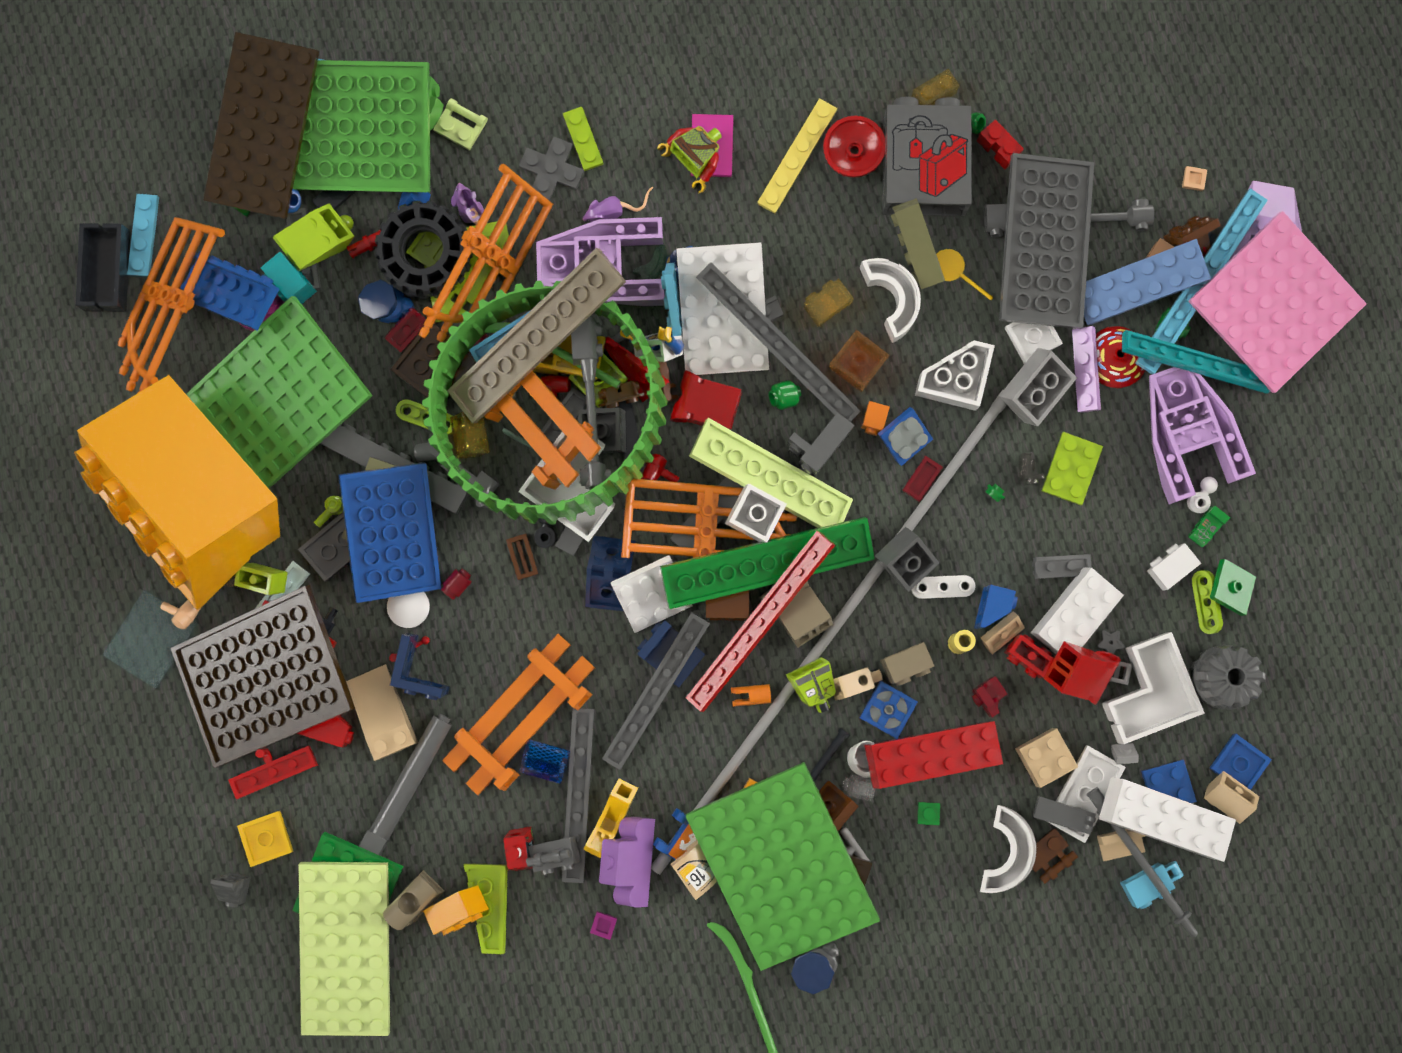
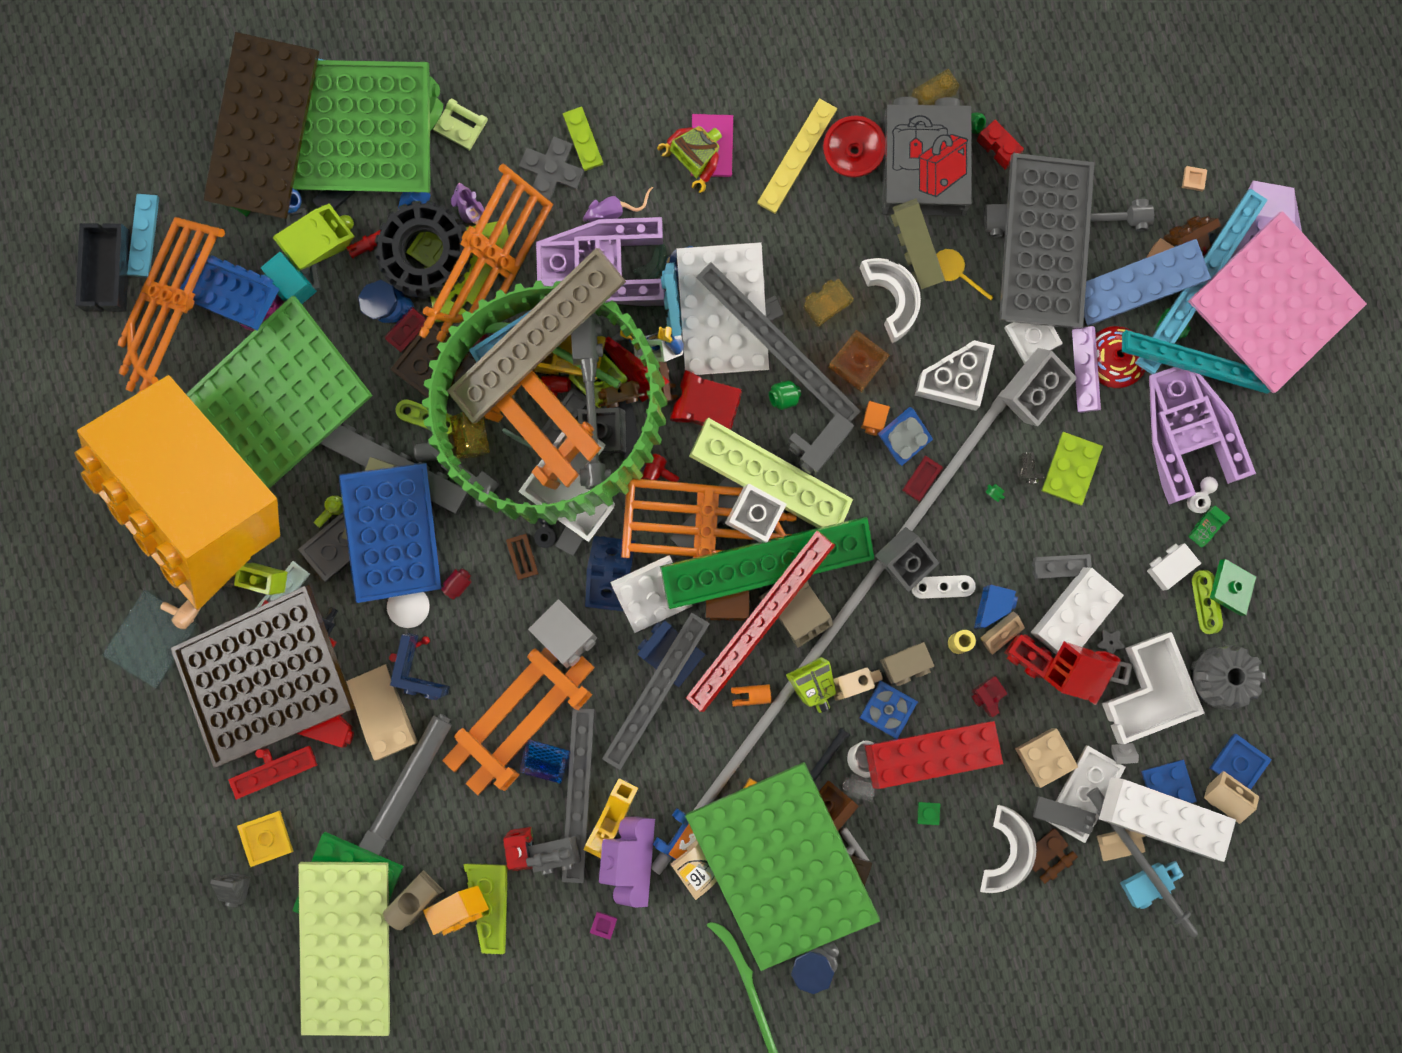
(563, 634): none -> light grey brick

